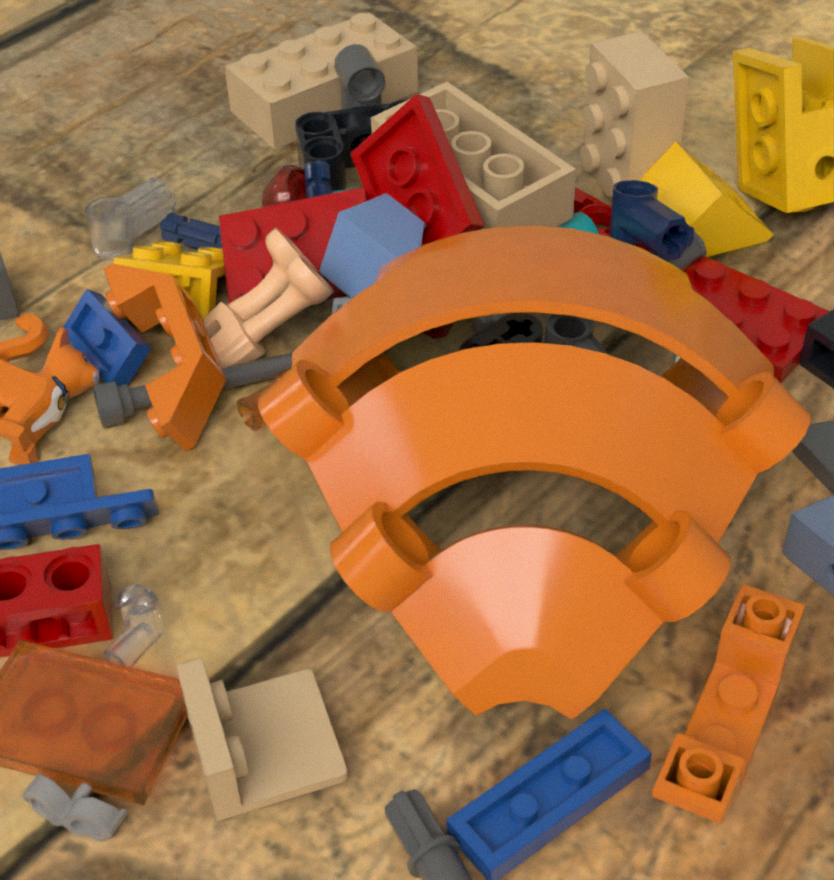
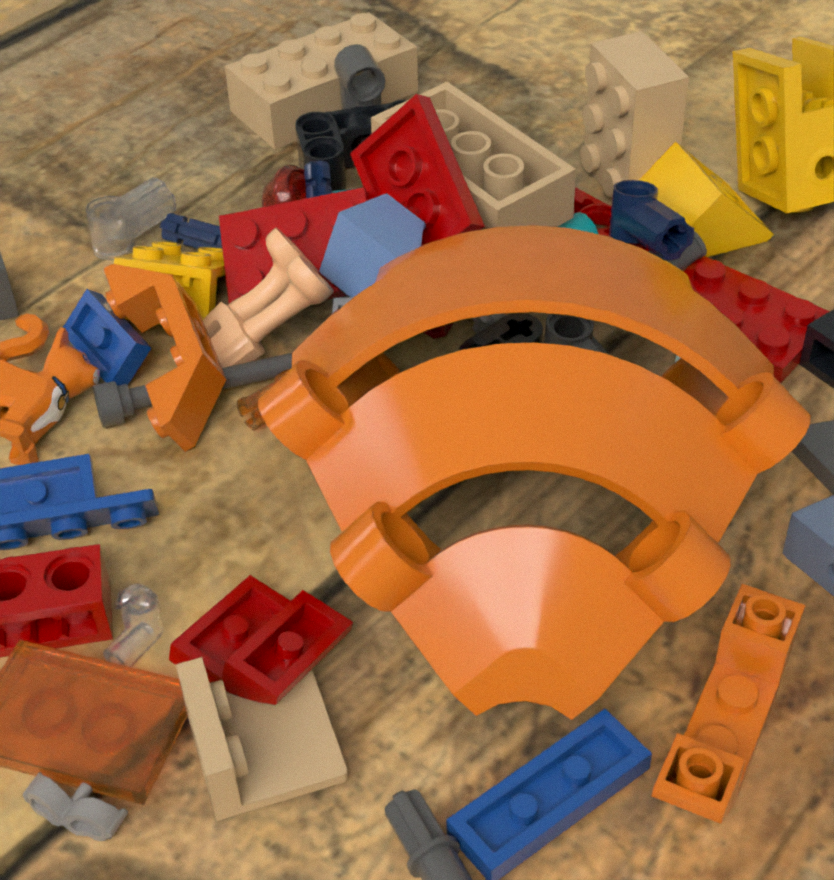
(261, 640): none -> red slope

